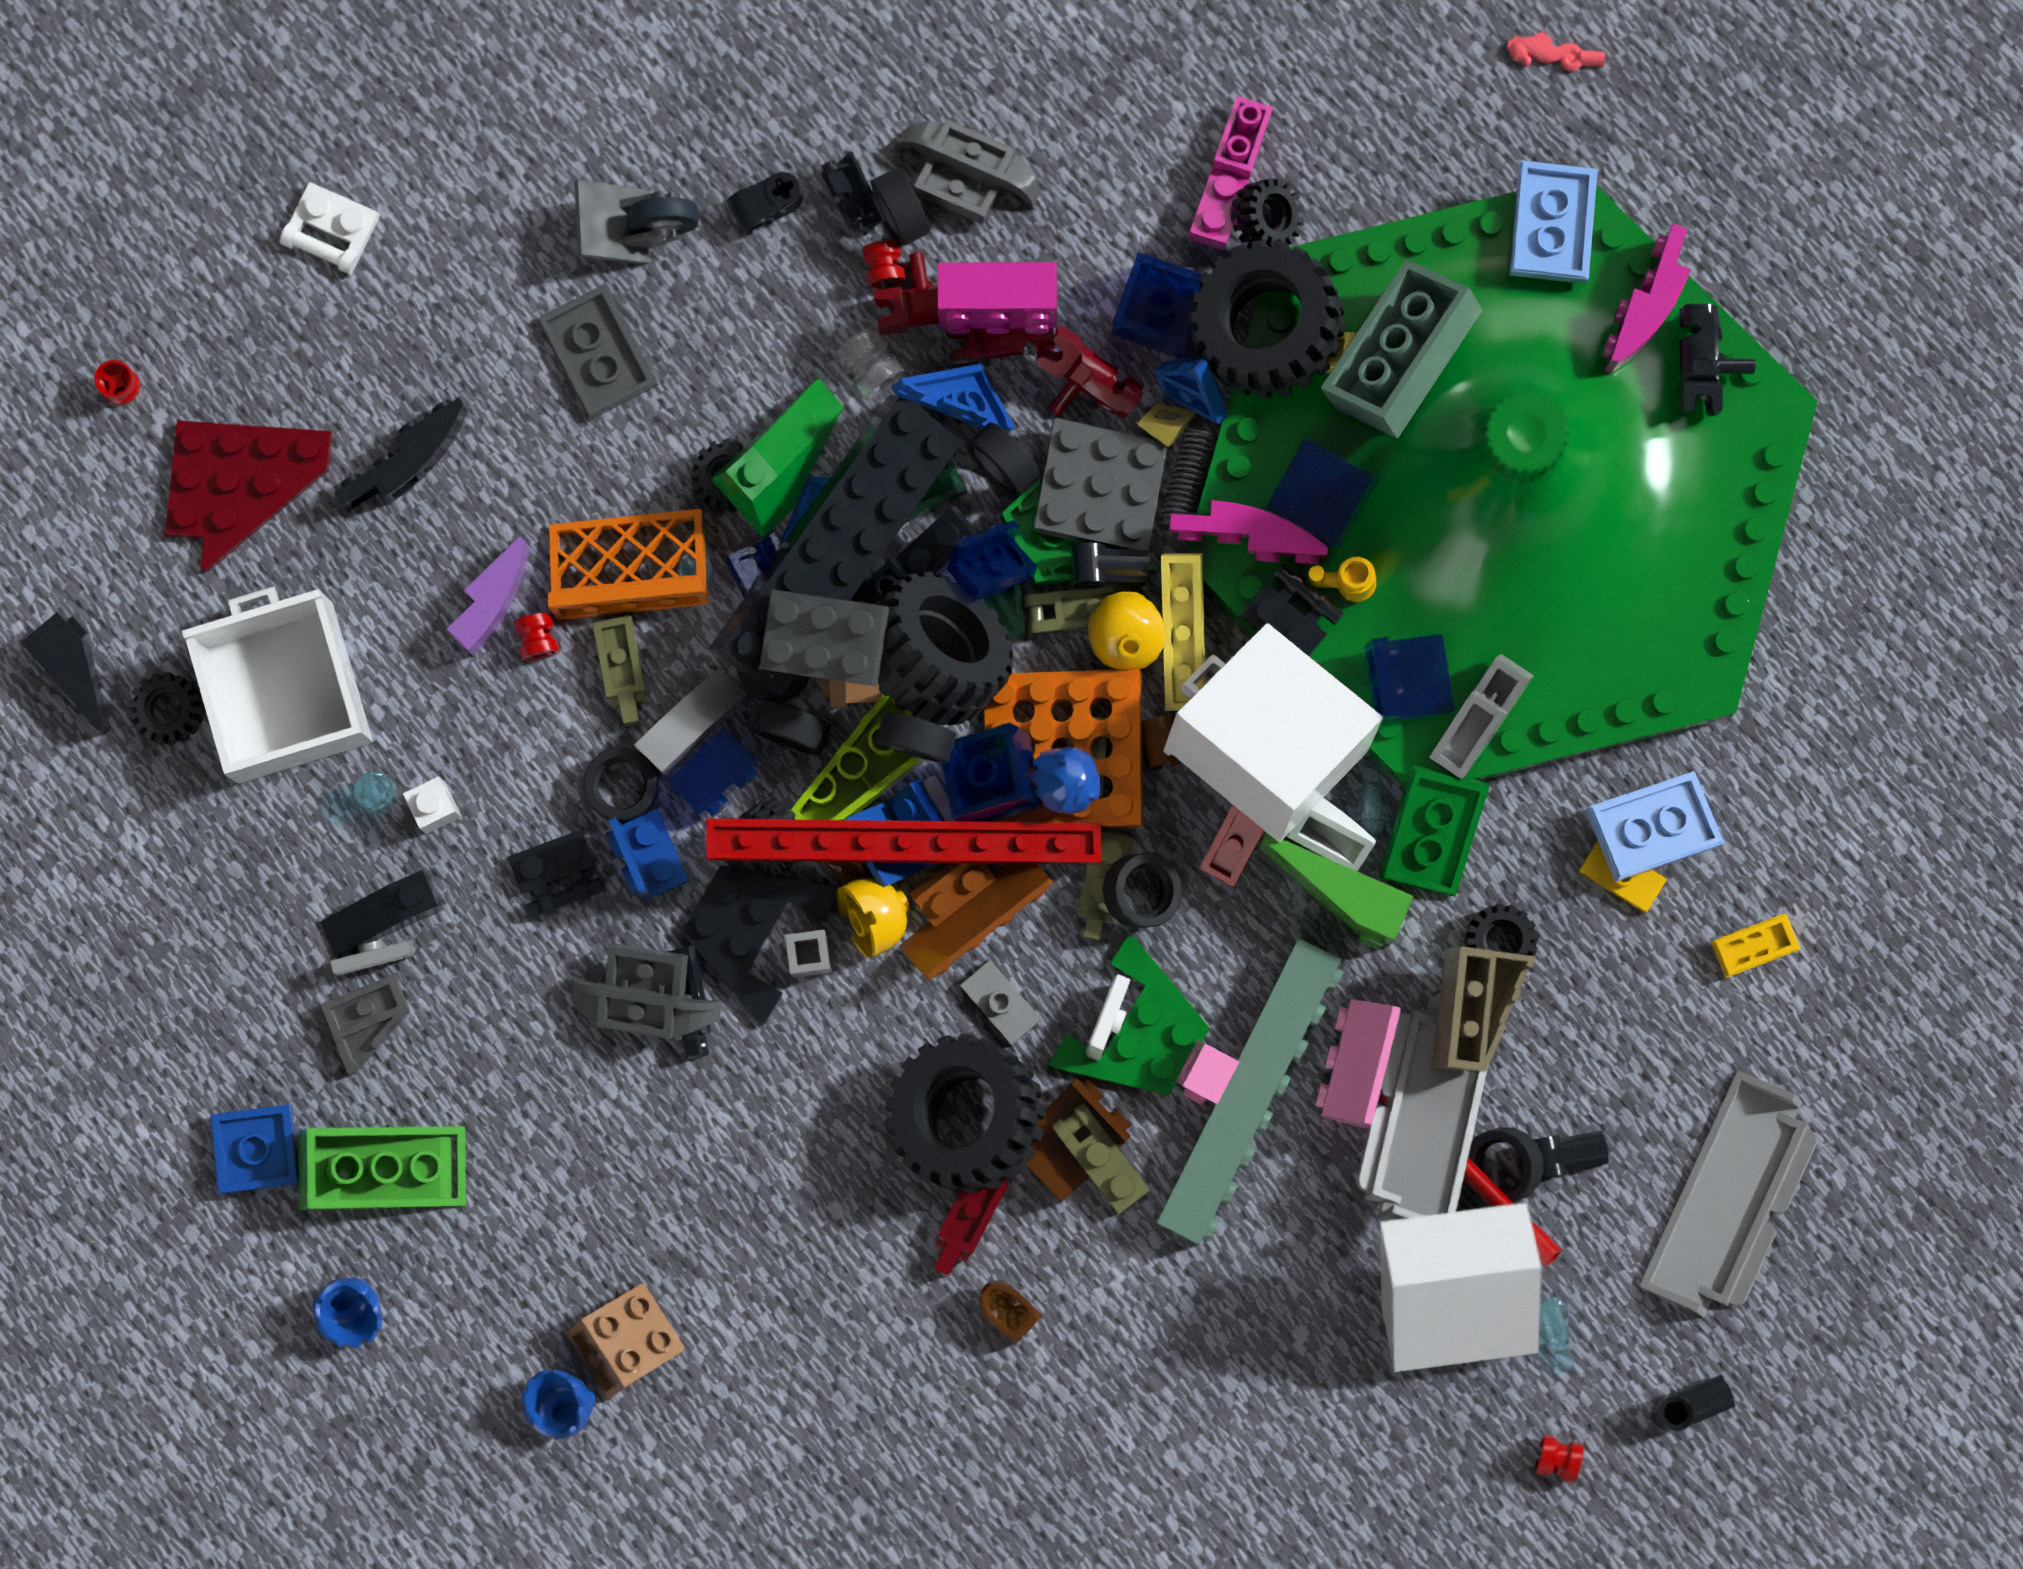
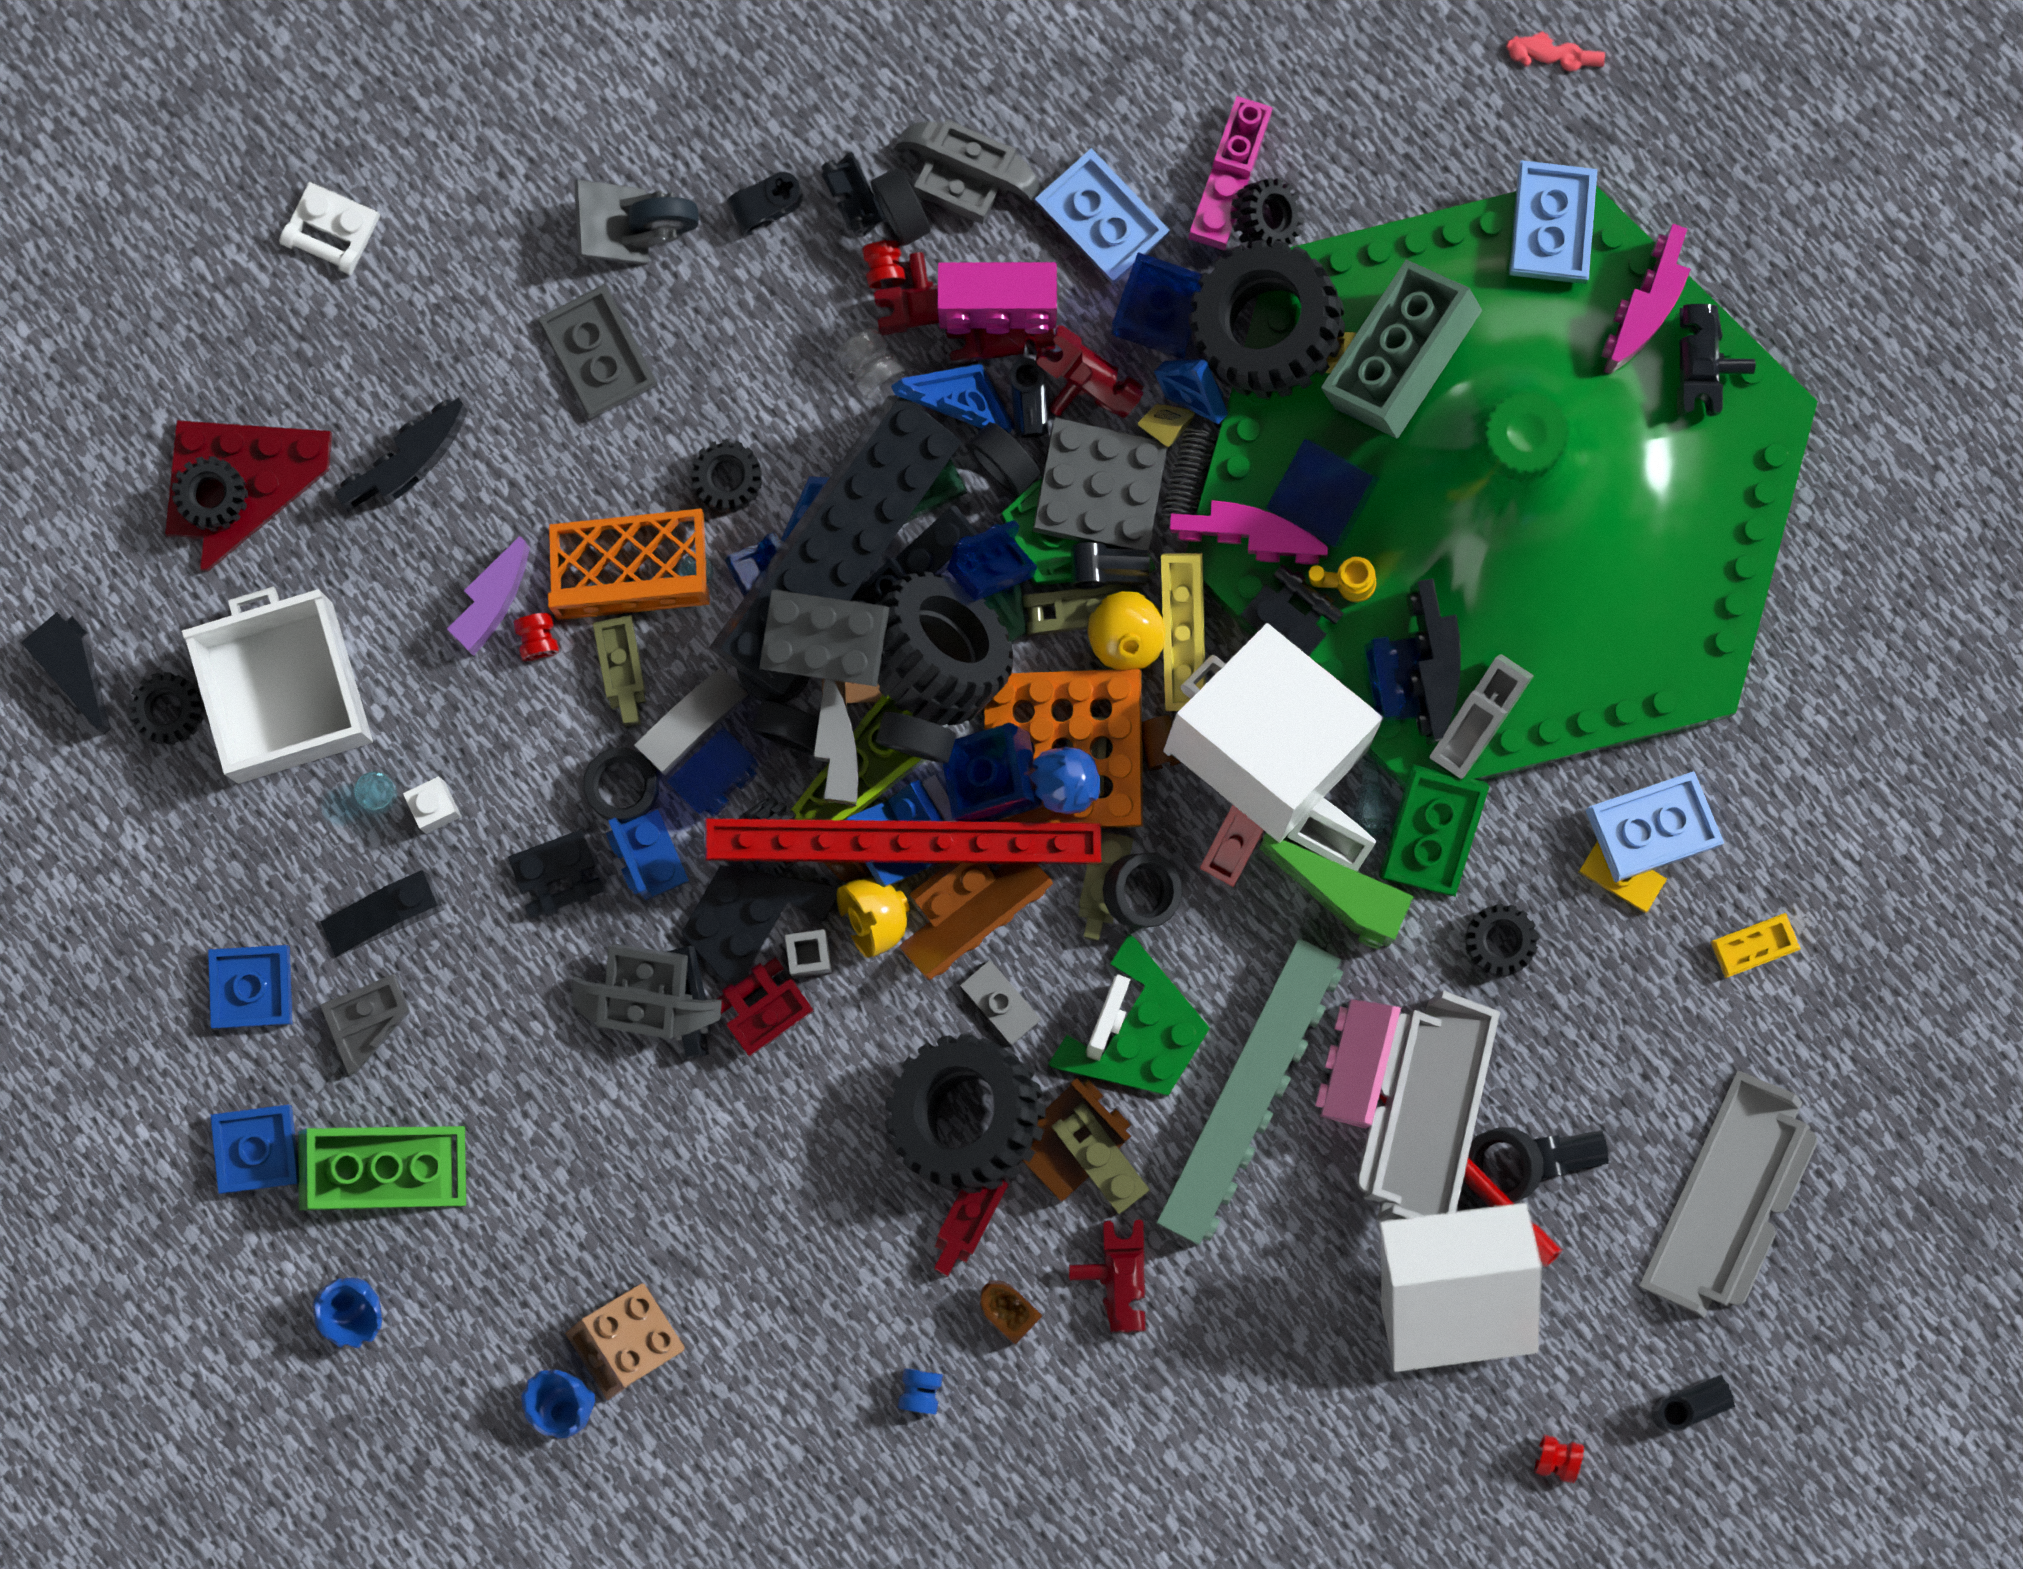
(110, 378): red wheel -> none
(200, 472): none -> black tyre
(250, 987): none -> blue plate
(371, 955): light grey plate -> none
(769, 1016): none -> dark red plate
(777, 462): green wedge -> none
(837, 746): none -> light grey slope
(917, 1400): none -> blue wheel
(1029, 402): none -> black piece
(1101, 216): none -> light blue plate
(1121, 1276): none -> dark red piece
(1206, 1073): bright pink brick -> none
(1438, 677): none -> black slope
(1475, 1004): dark tan wedge -> none
(1555, 1330): clear light blue cone -> none

